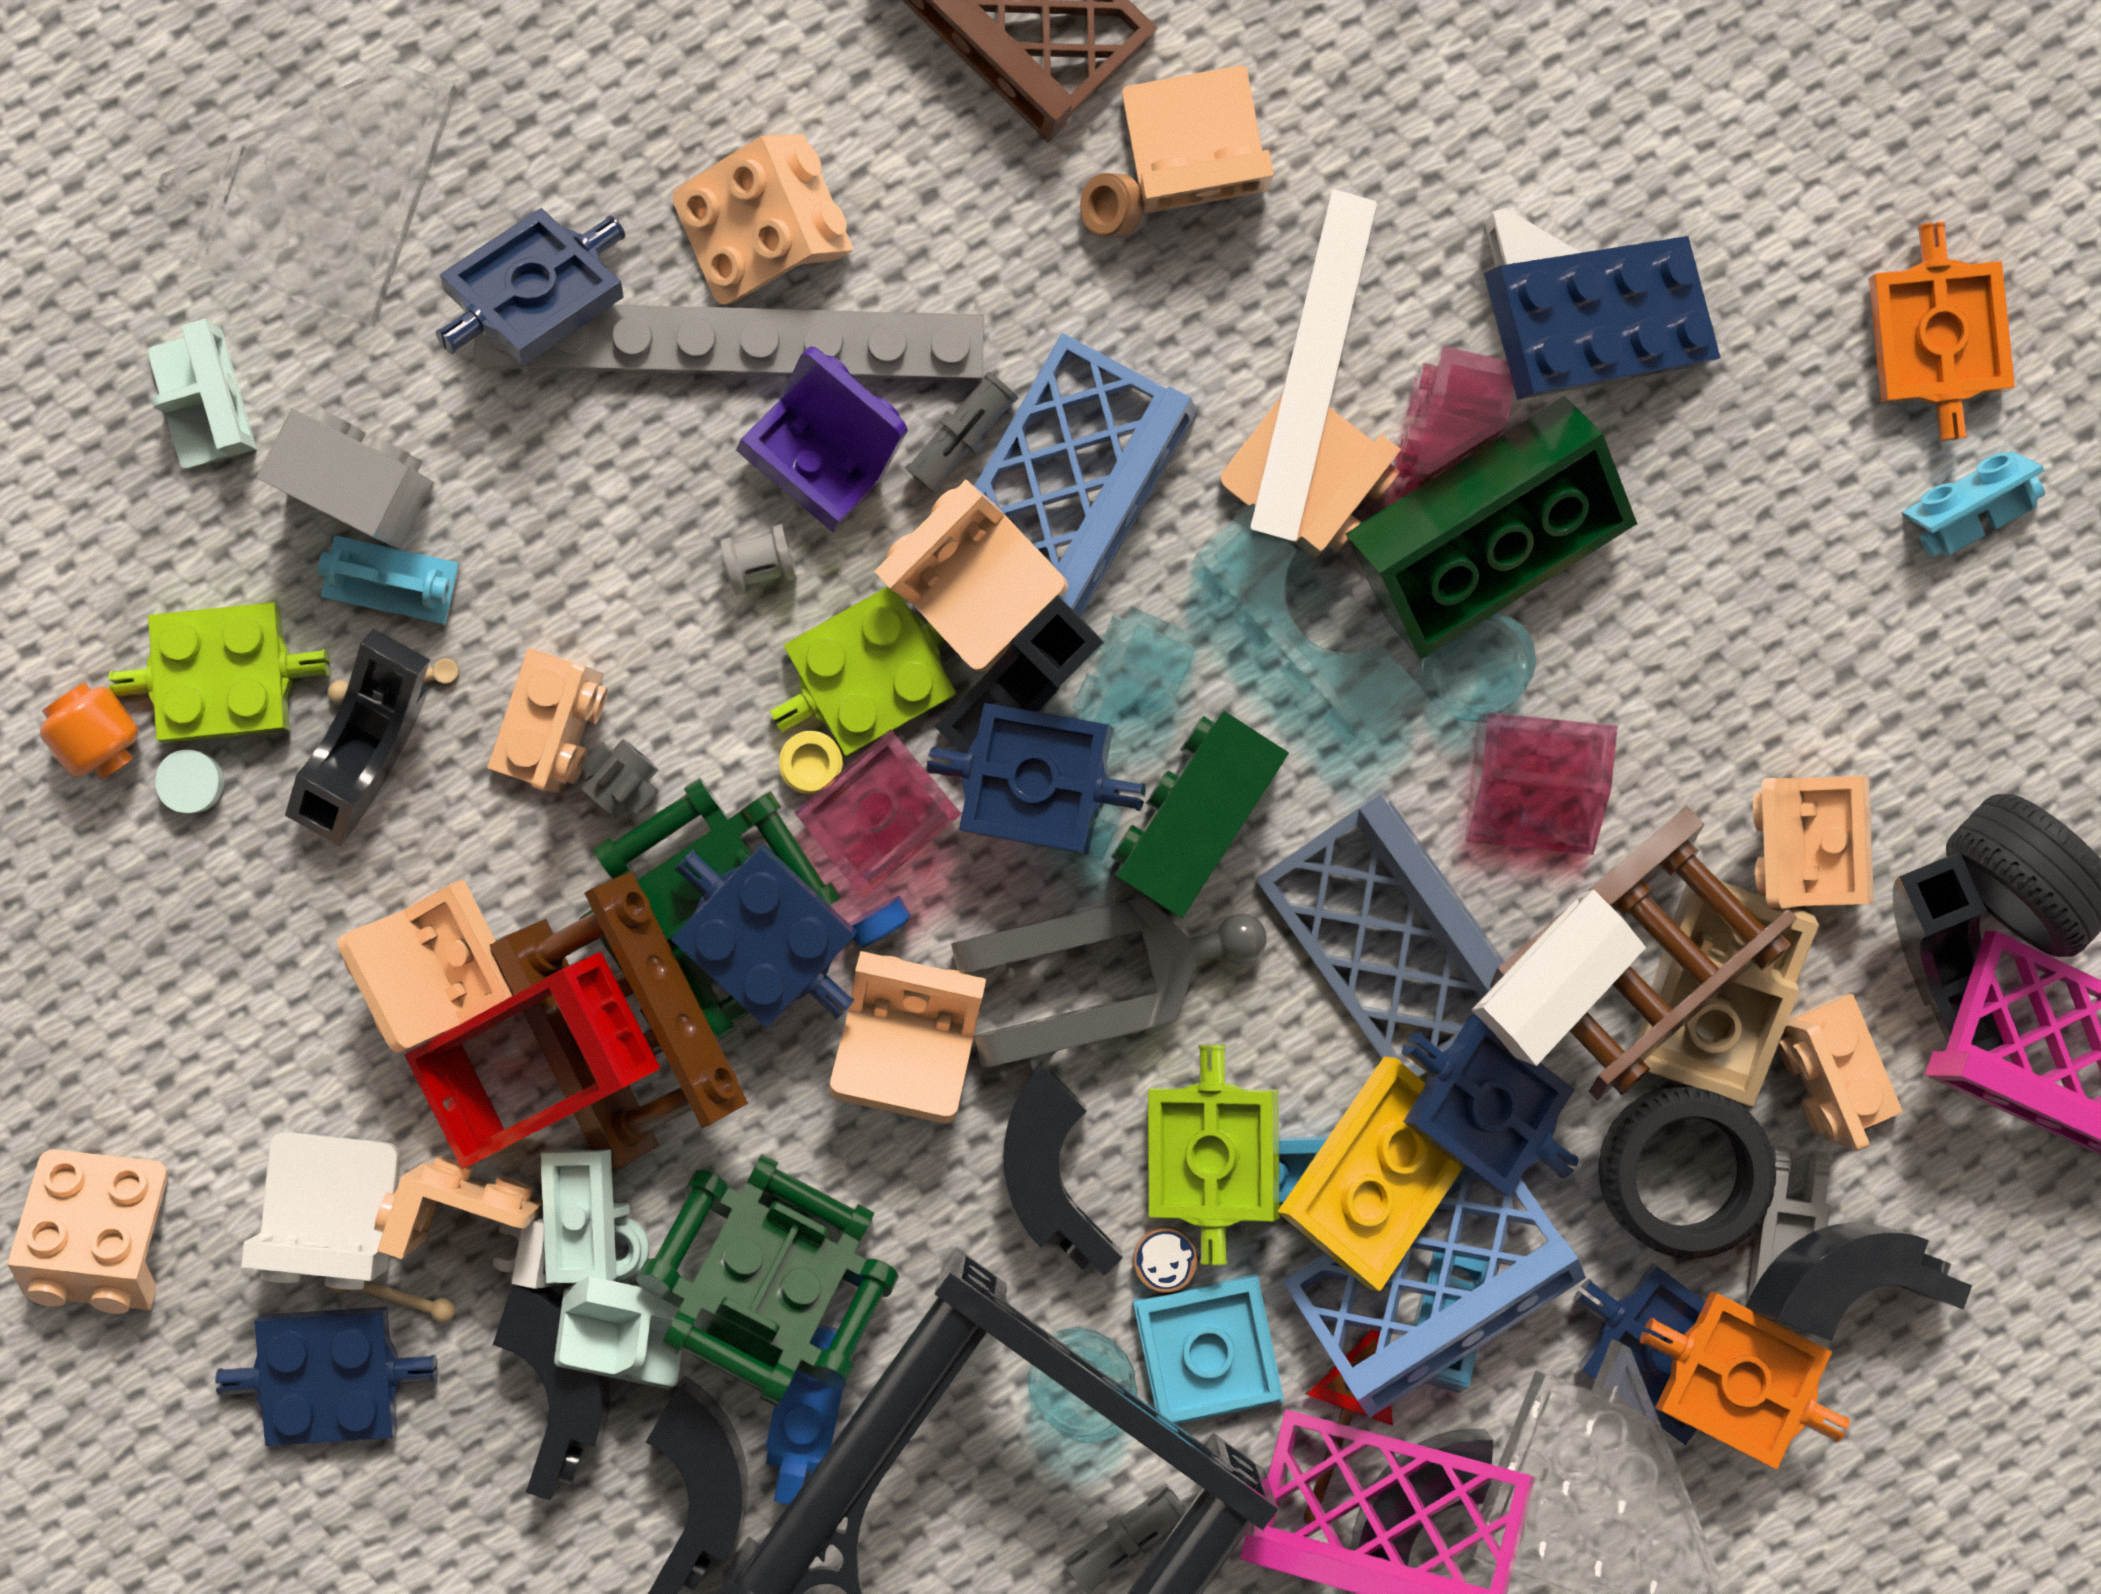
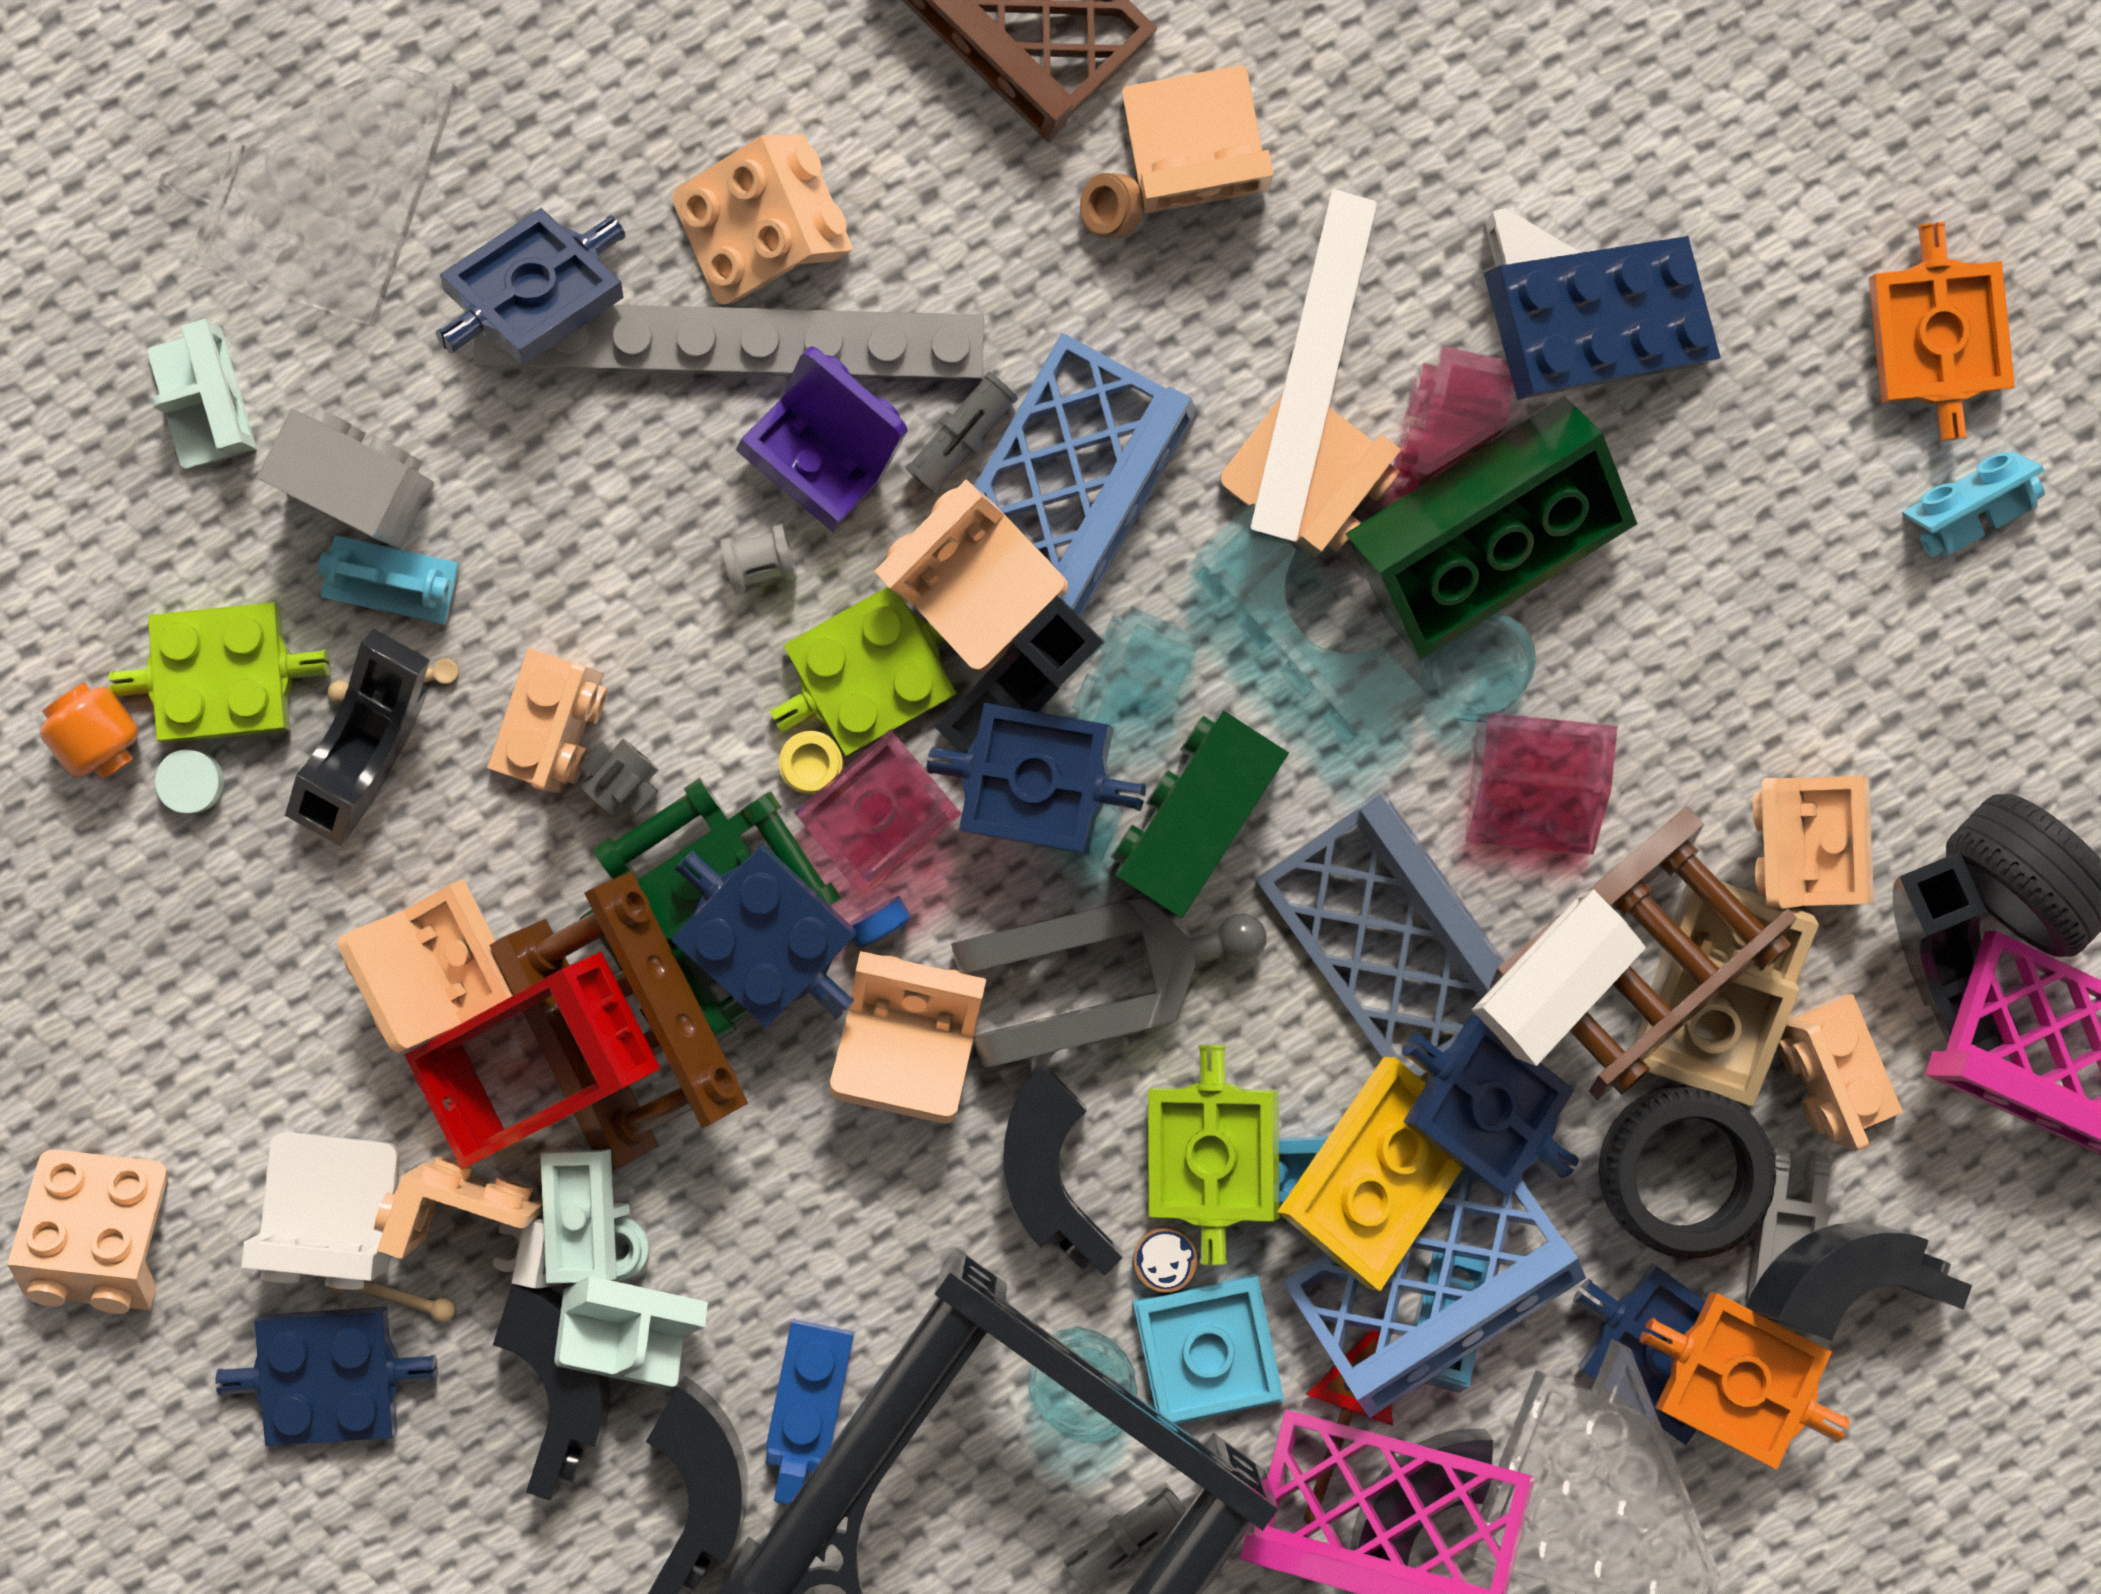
(767, 1281): dark green brick -> none

